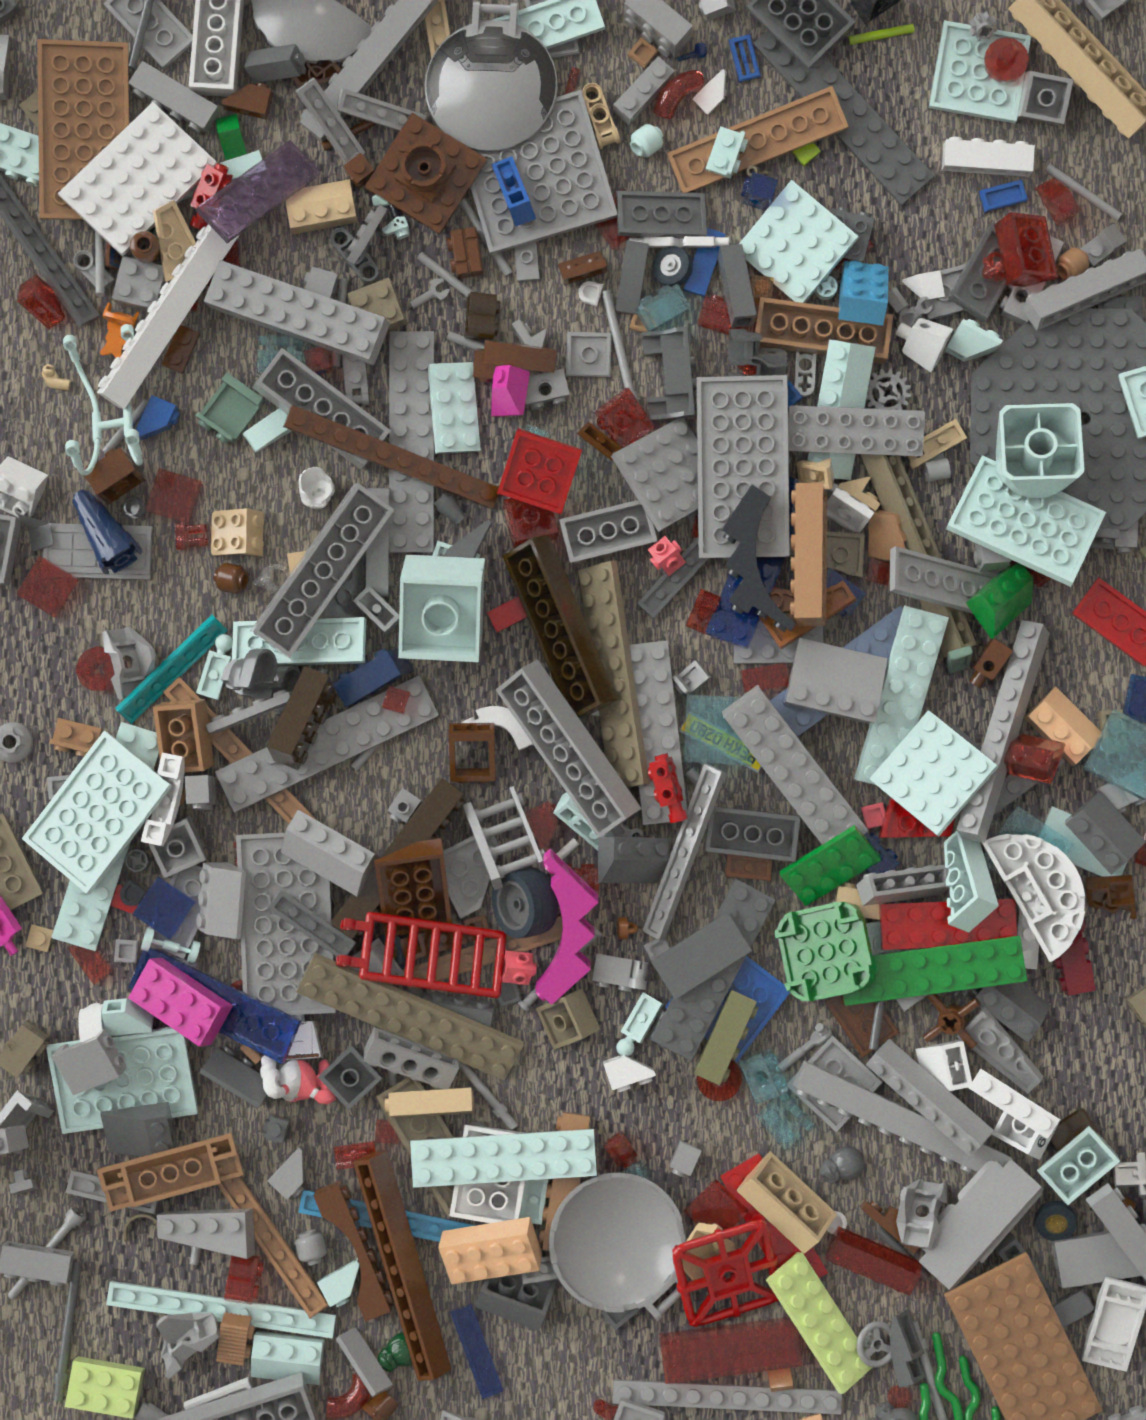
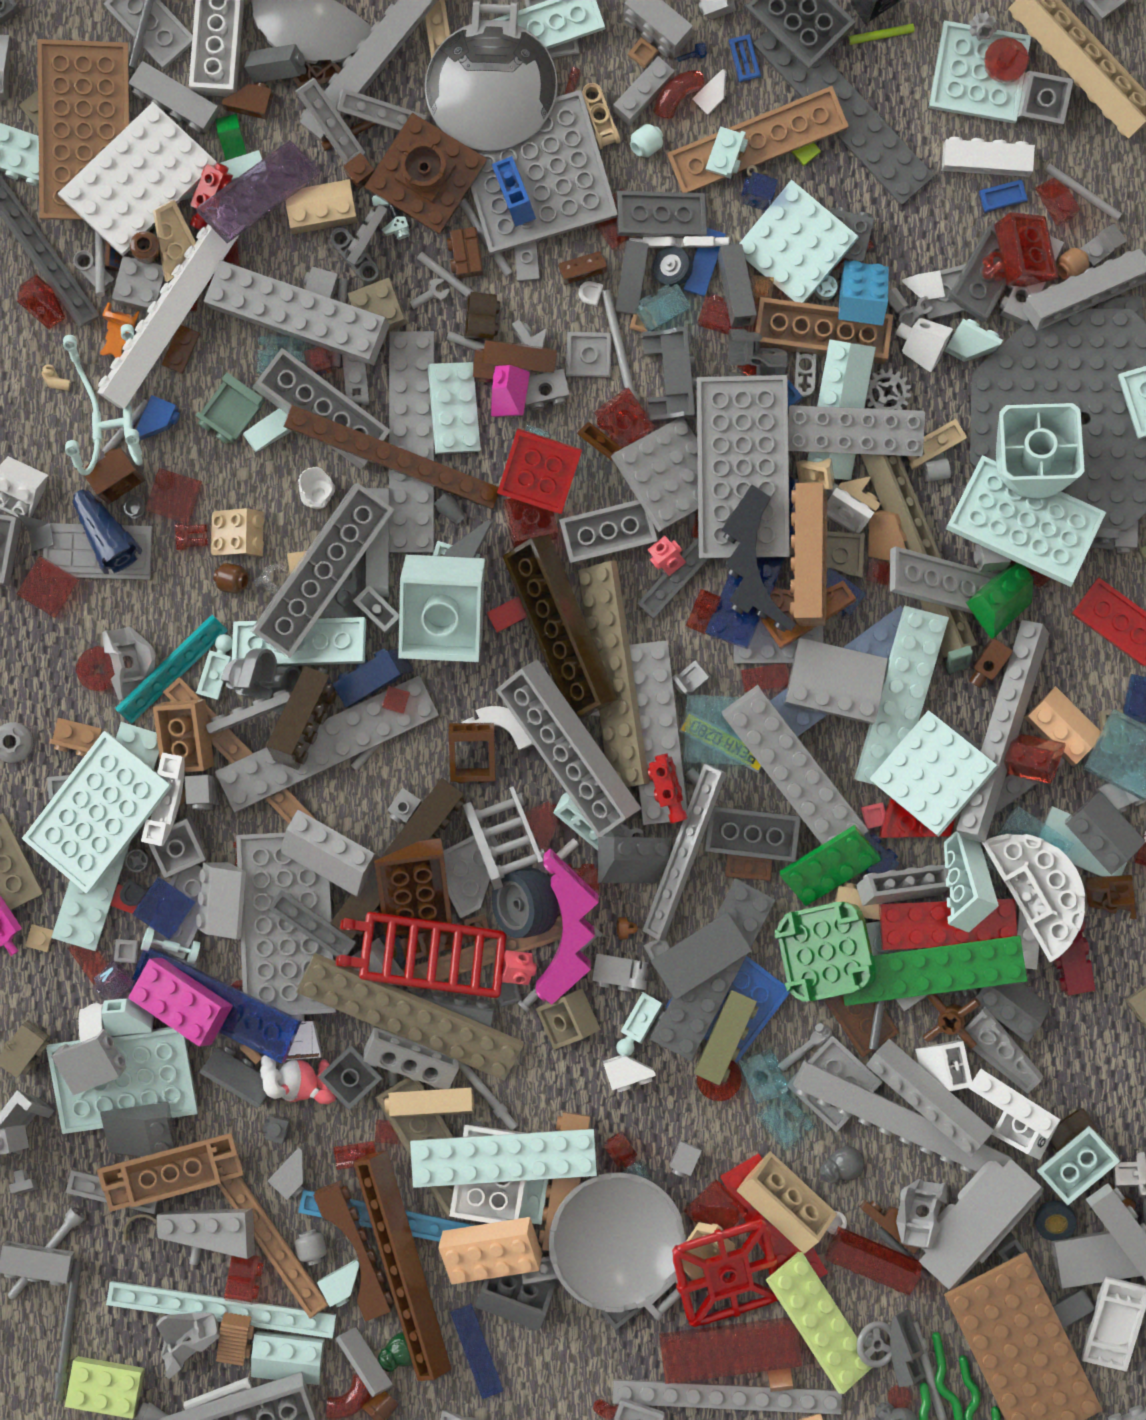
(113, 981): none -> clear purple brick

